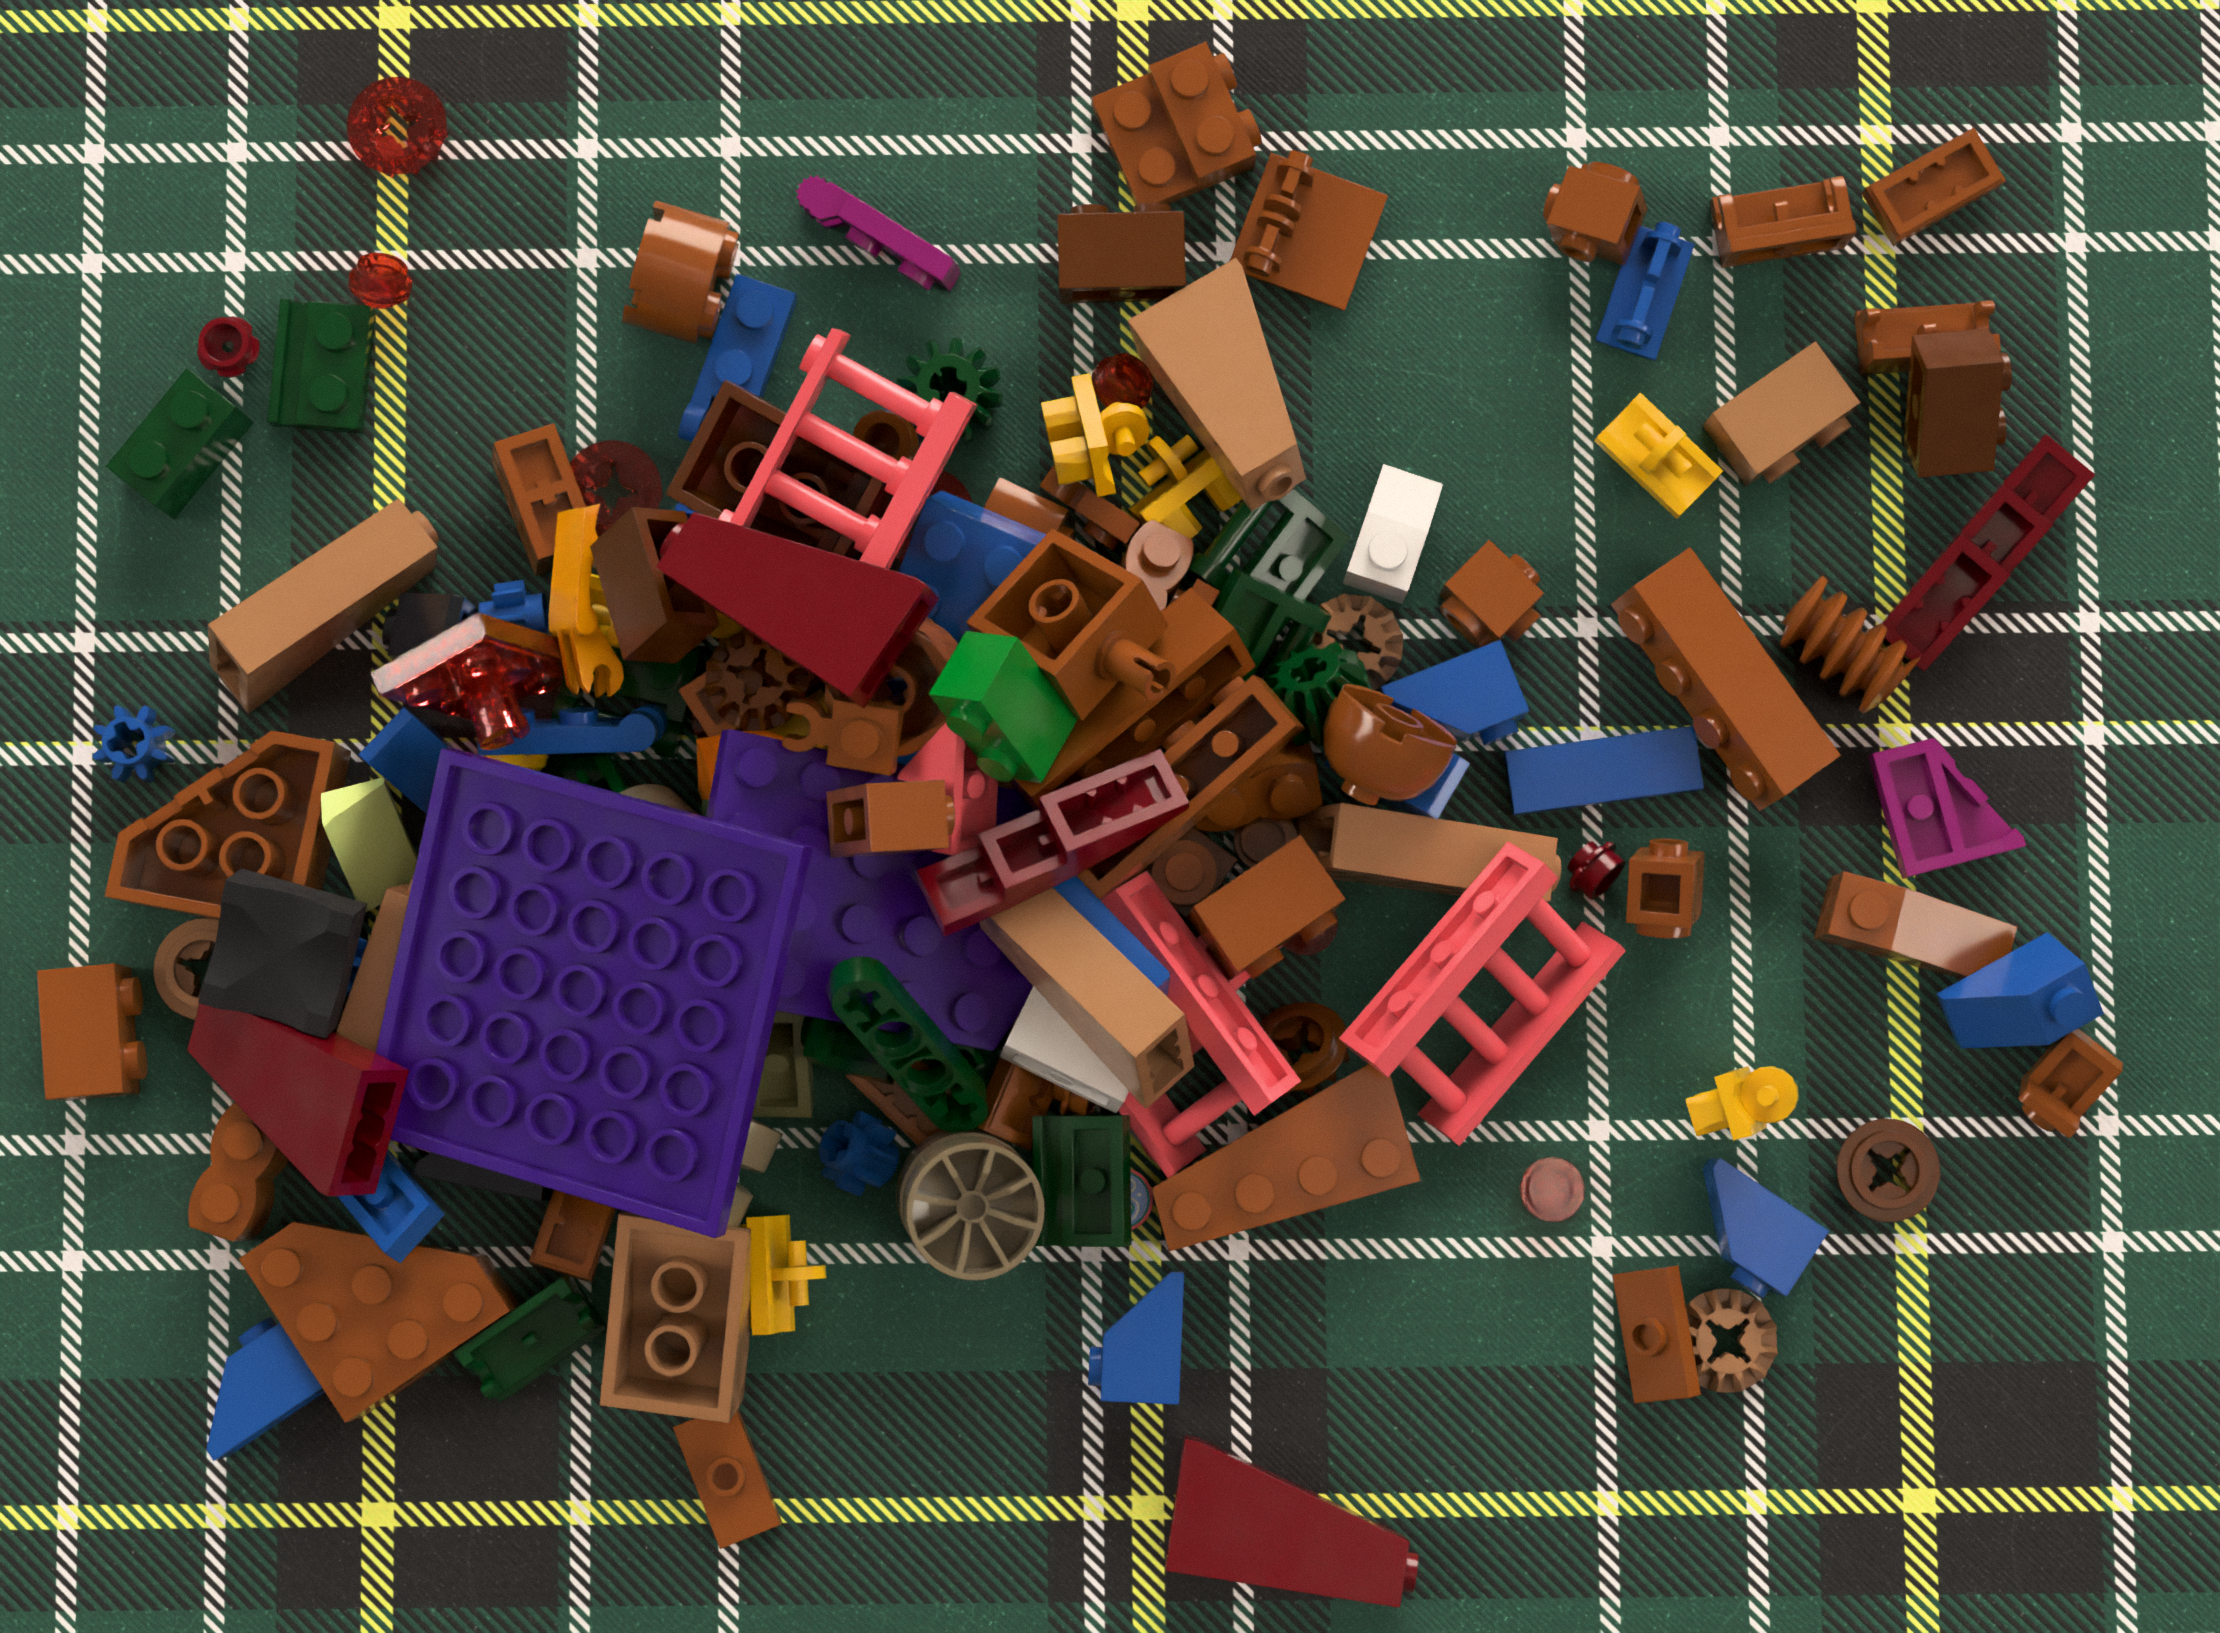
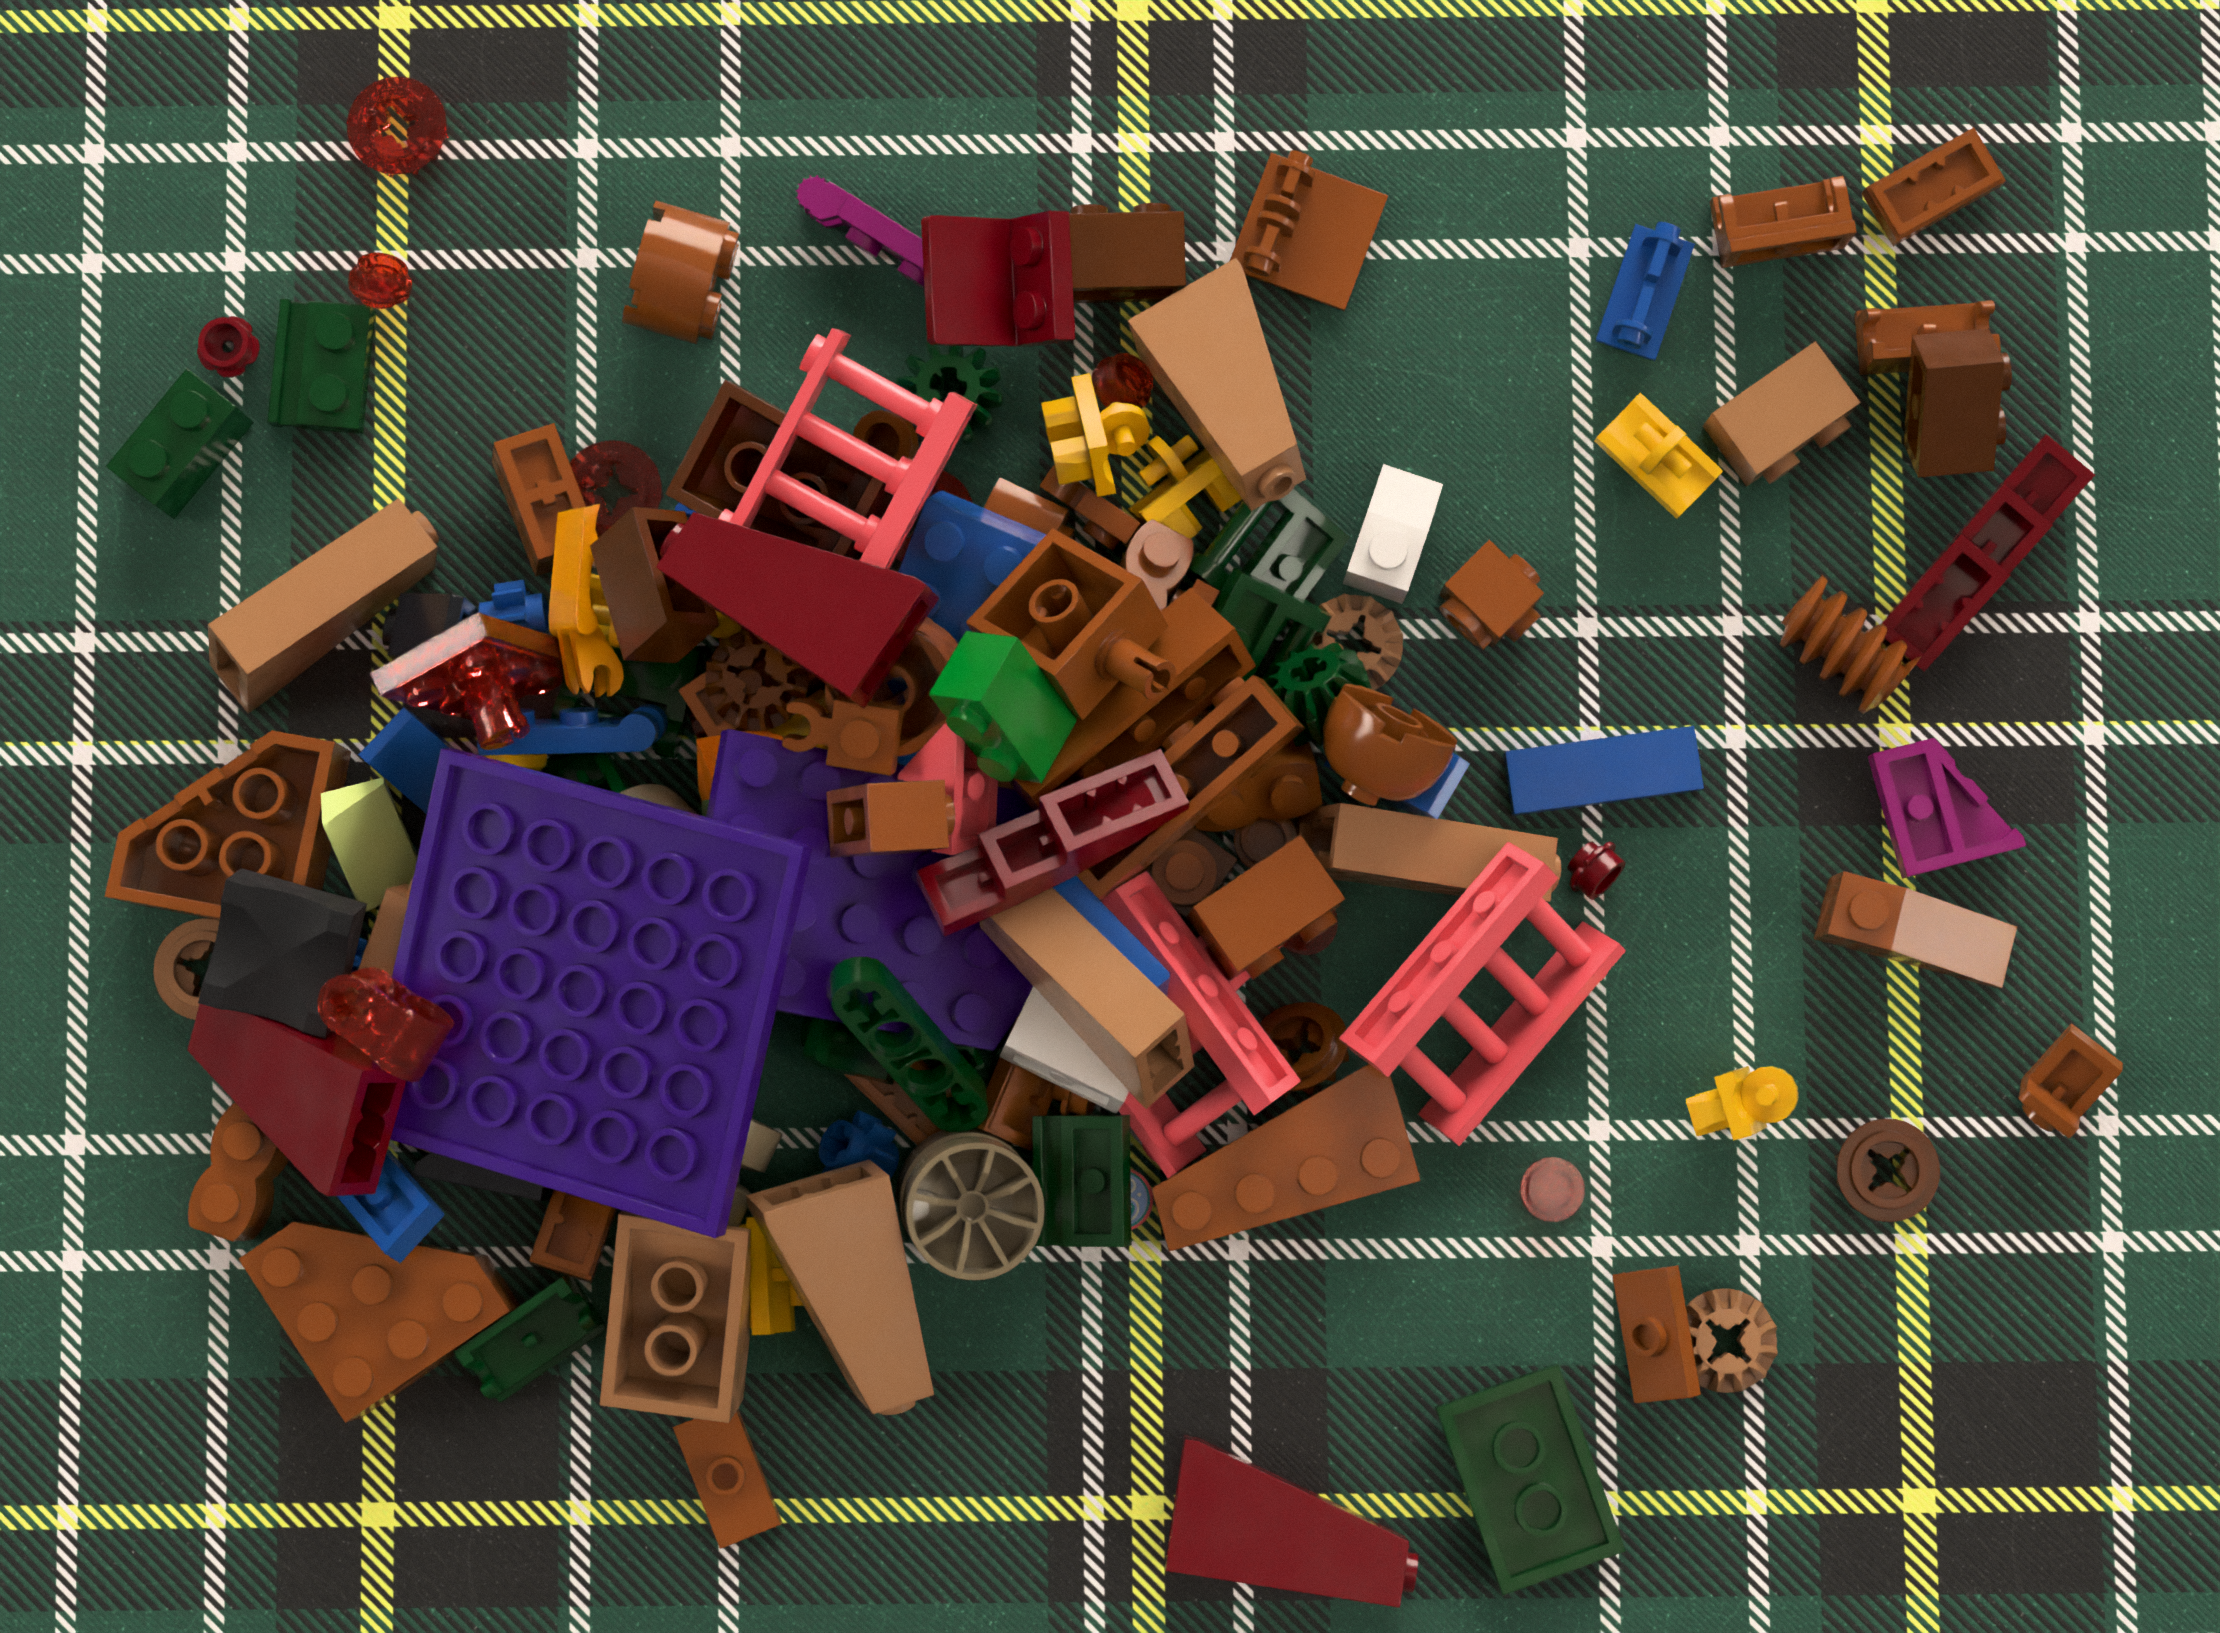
(90, 1032): dark orange brick -> none
(117, 737): blue gear -> none
(259, 1388): blue slope -> none
(395, 1026): none -> clear red piece
(742, 346): blue plate -> none
(787, 1075): olive slope -> none
(850, 1270): none -> medium nougat slope
(998, 280): none -> dark red bracket
(1143, 1348): blue slope -> none
(1178, 127): dark orange plate -> none
(1466, 695): blue slope -> none
(1529, 1479): none -> dark green plate
(1595, 212): dark orange brick -> none
(1665, 888): dark orange brick -> none
(1724, 680): dark orange brick -> none
(1759, 1231): blue slope -> none
(2022, 998): blue slope -> none

